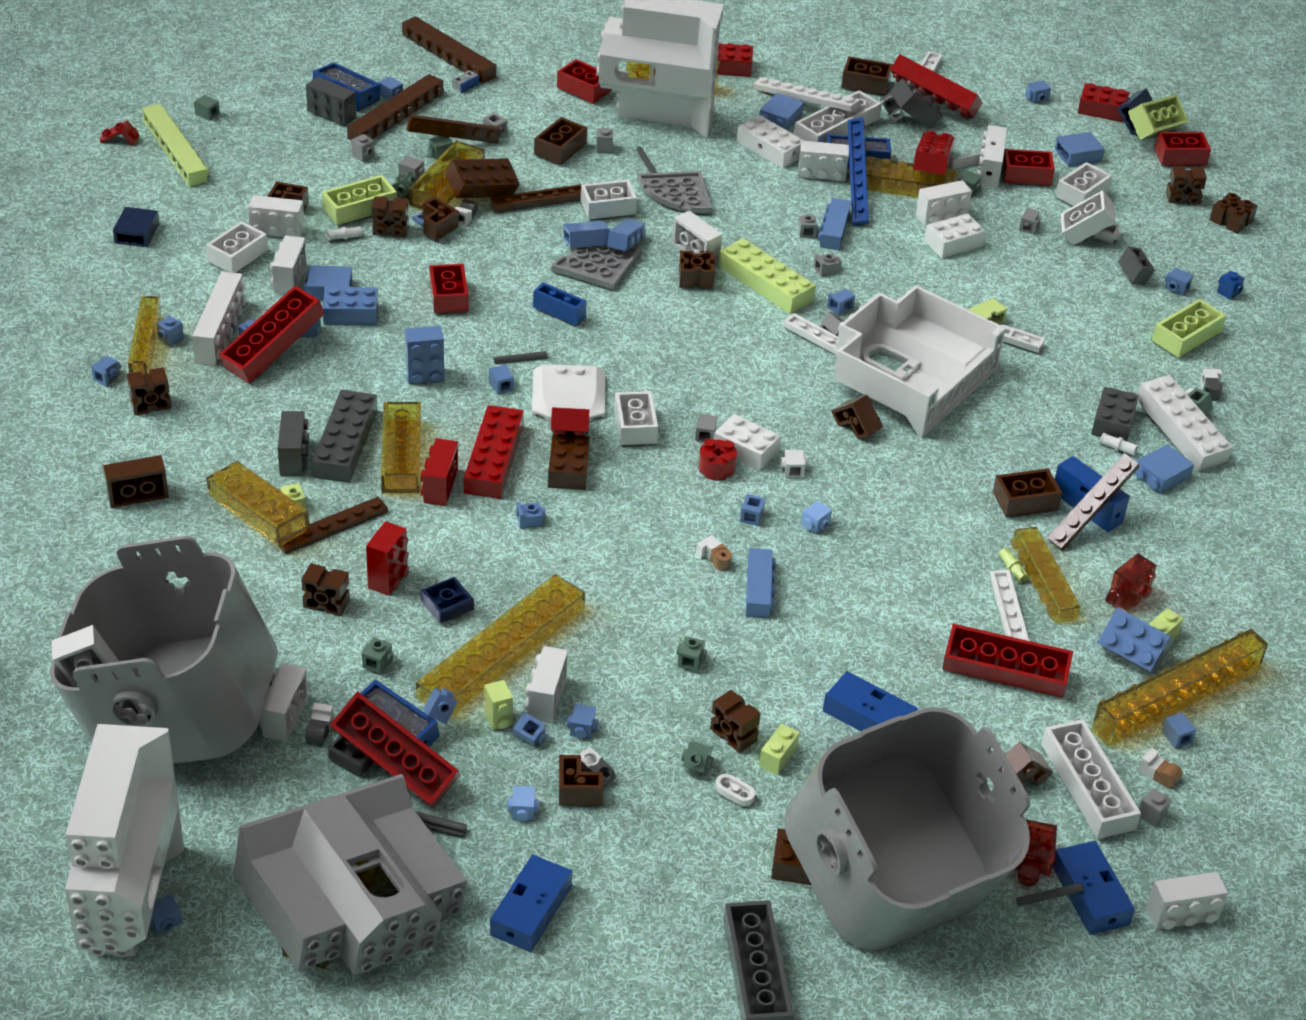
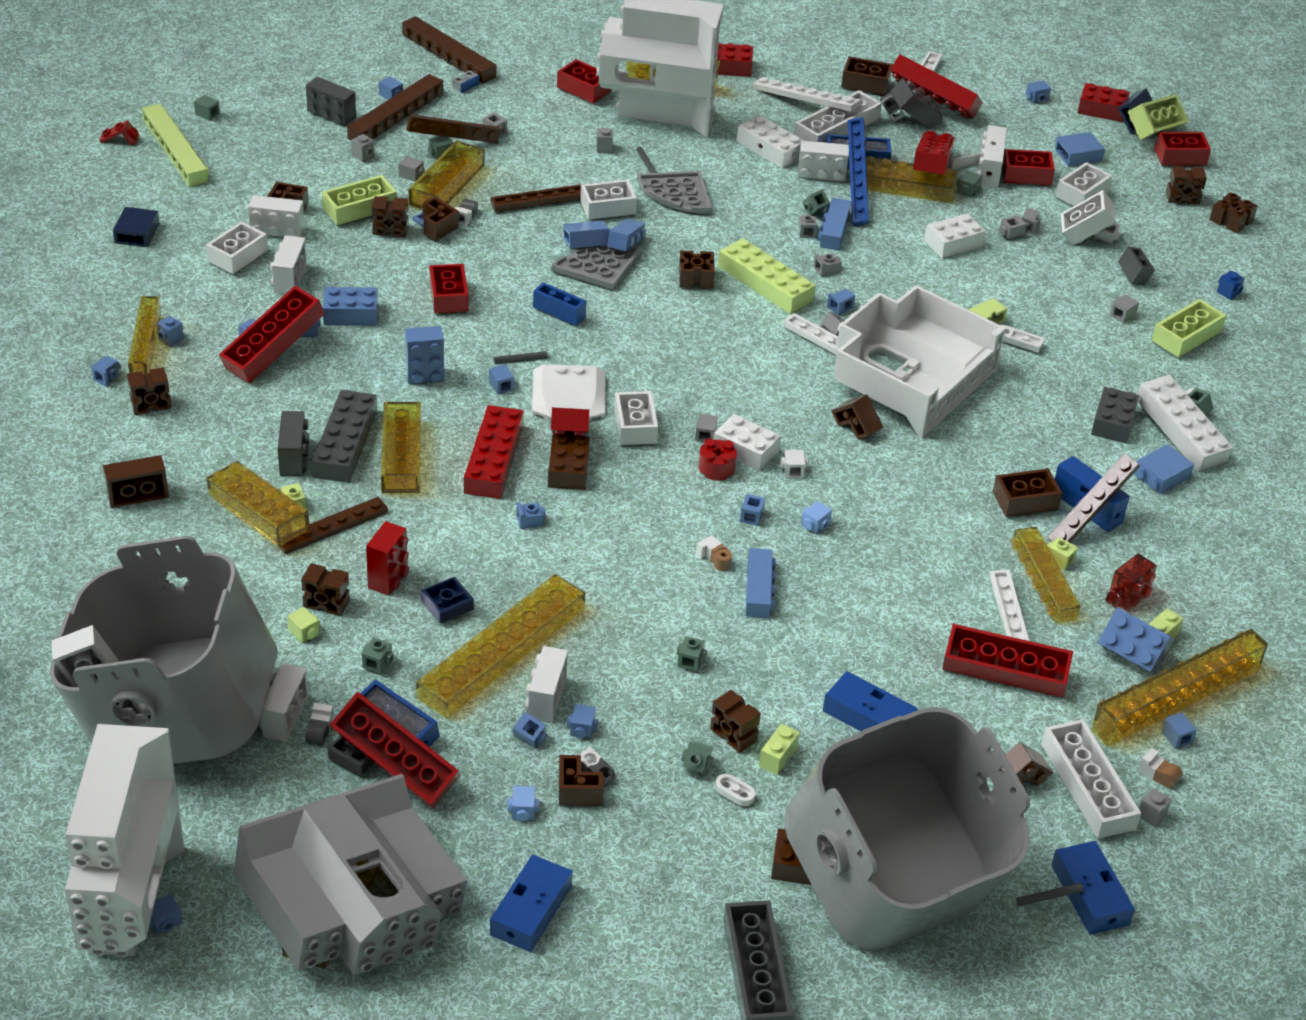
(219, 318): white brick -> none
(303, 624): none -> yellowish green brick
(326, 276): medium blue brick -> none
(344, 233): white pin -> none
(366, 89): blue brick -> none
(403, 183): sand green brick -> none
(439, 472): red brick -> none
(440, 705): medium blue brick -> none
(443, 824): dark grey axle -> none
(481, 178): reddish brown brick -> none
(498, 705): yellowish green brick -> none
(560, 140): reddish brown brick -> none
(695, 235): white brick -> none
(782, 110): medium blue brick -> none
(816, 202): none -> sand green brick
(943, 202): white brick -> none
(1012, 227): none -> light grey brick
(1013, 565): yellowish green pin -> none
(1039, 854): clear red brick -> none
(1063, 552): none -> yellowish green brick
(1119, 444): white pin -> none
(1124, 308): none -> light grey brick
(1178, 281): medium blue brick -> none
(1186, 900): white brick -> none
(1211, 382): leg -> none

